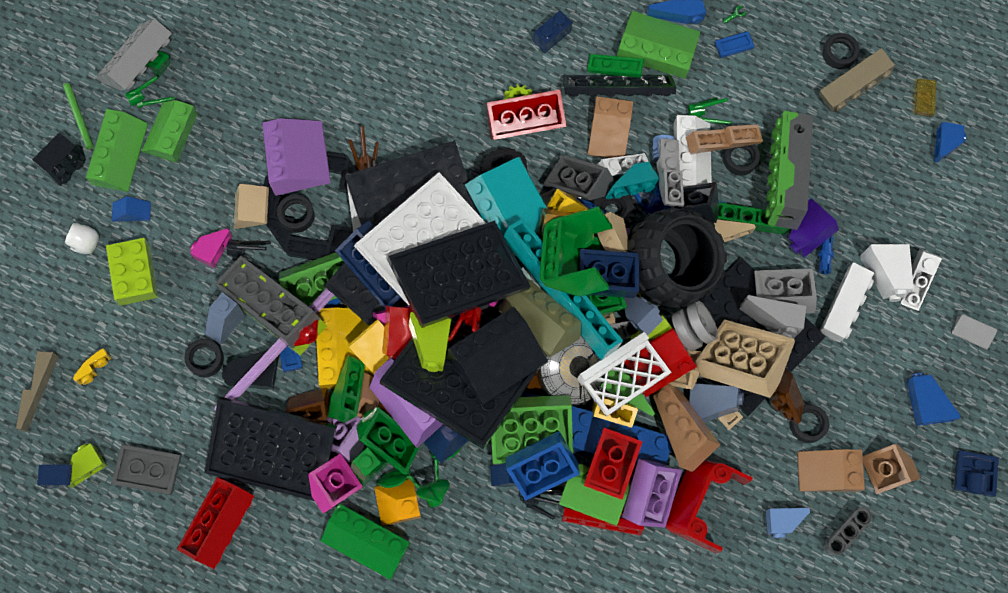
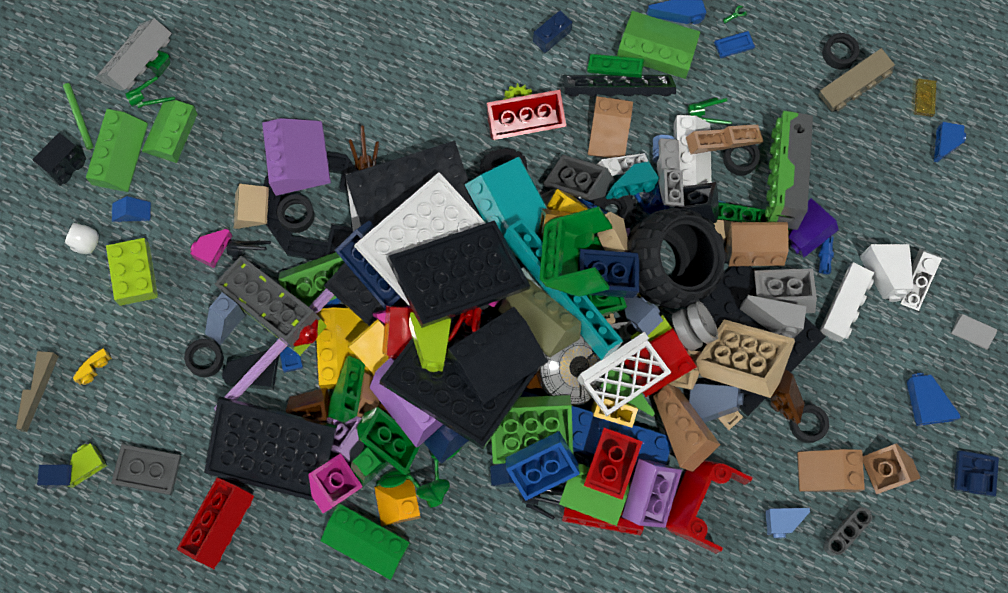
(757, 244): none -> medium nougat slope

